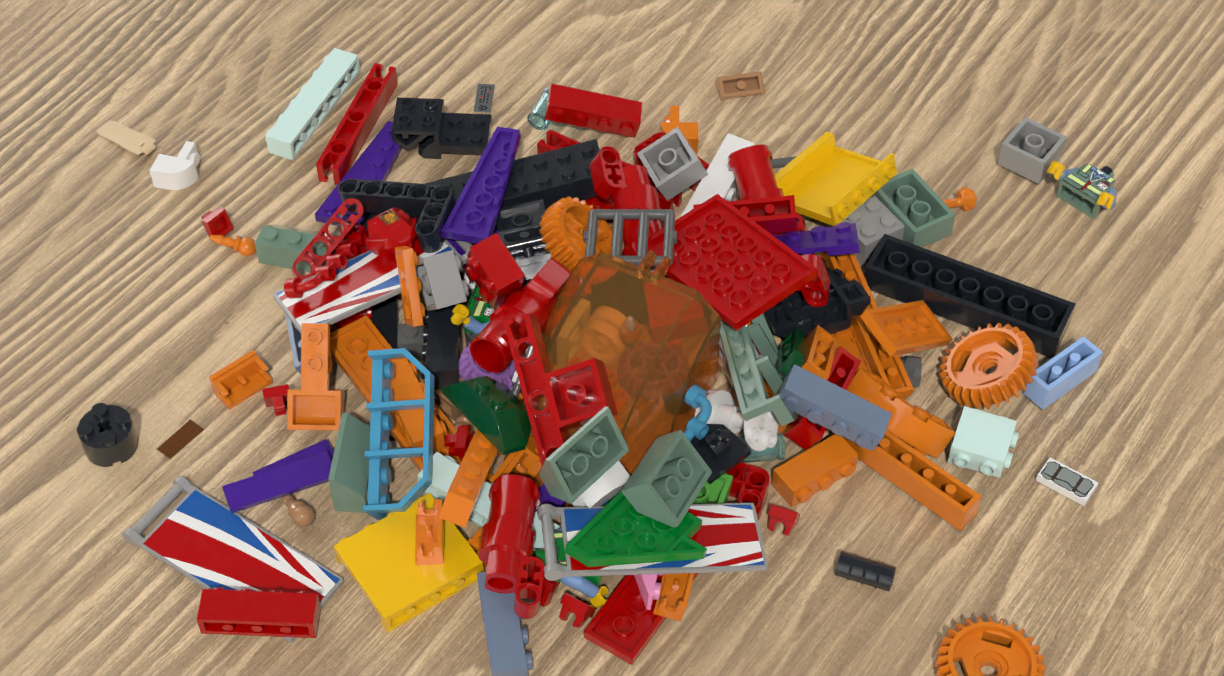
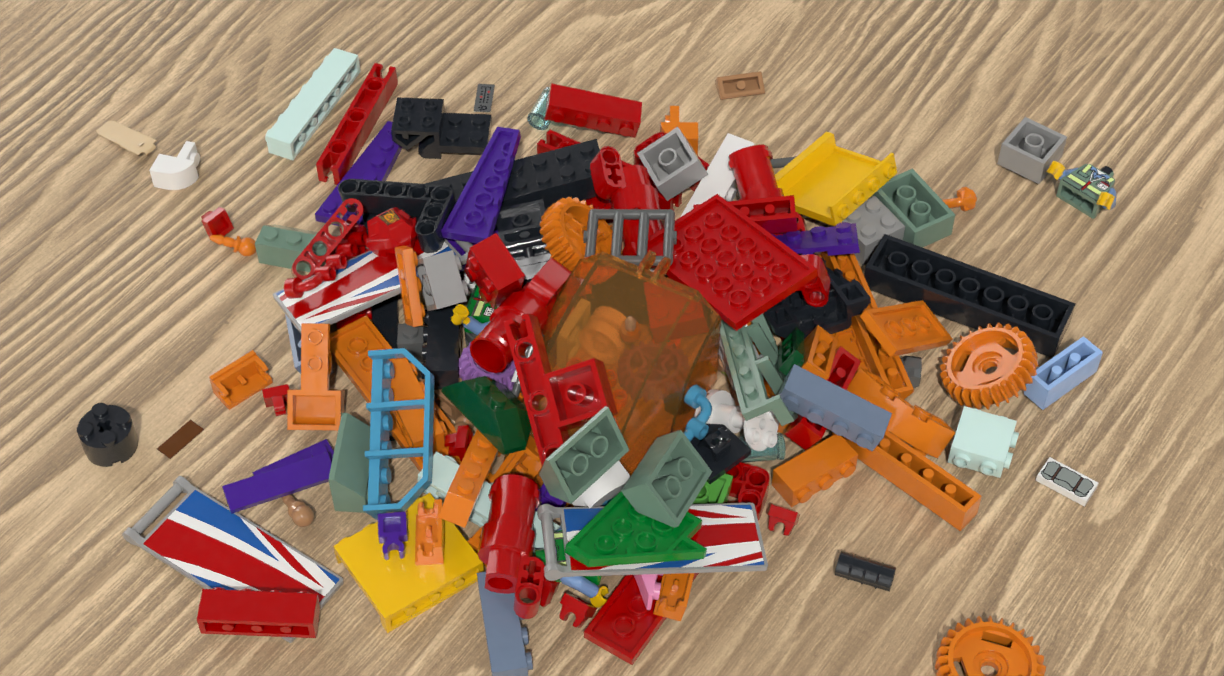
(392, 532): none -> dark purple plate

